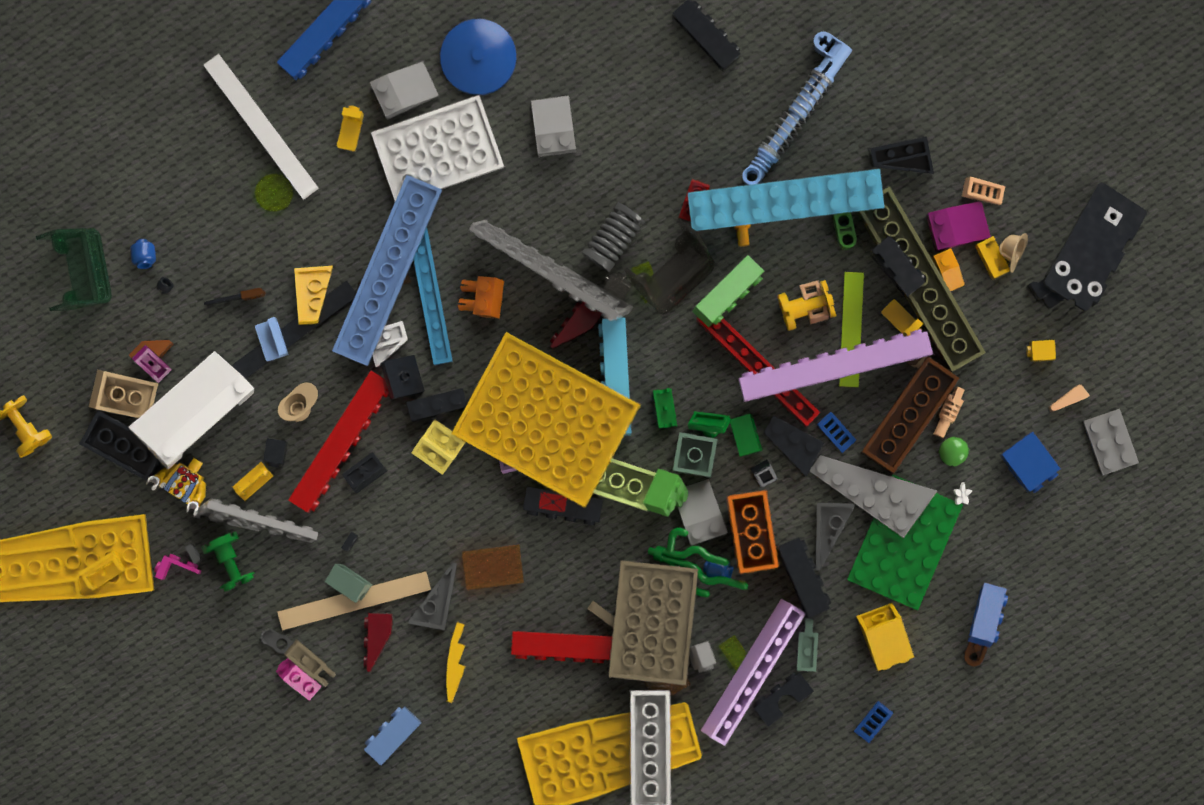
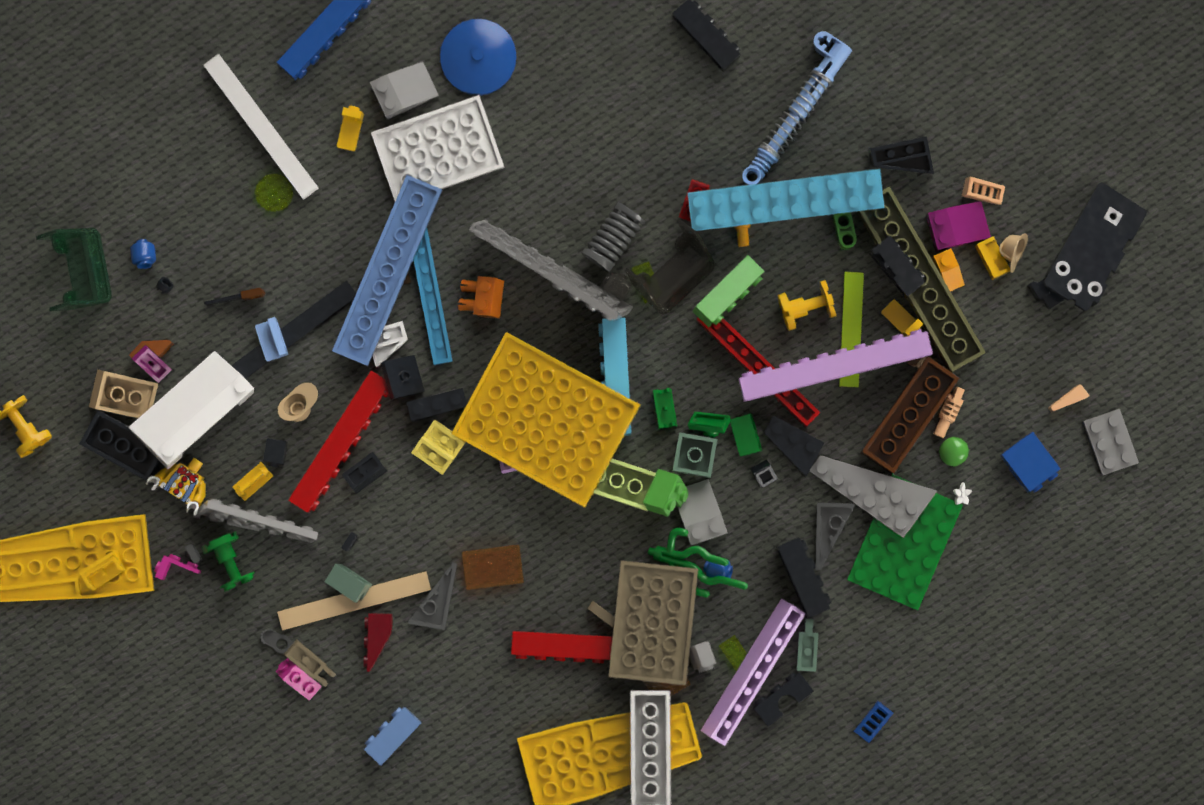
(311, 292): yellow wing -> none
(454, 669): yellow slope -> none
(553, 126): light grey slope -> none
(556, 505): black brick -> none
(580, 323): dark red slope -> none
(752, 532): orange brick -> none
(816, 317): light nougat slope -> none
(825, 420): blue slope -> none
(885, 636): yellow slope -> none
(975, 648): reddish brown plate -> none
(988, 615): brick -> none
(1041, 350): yellow brick -> none

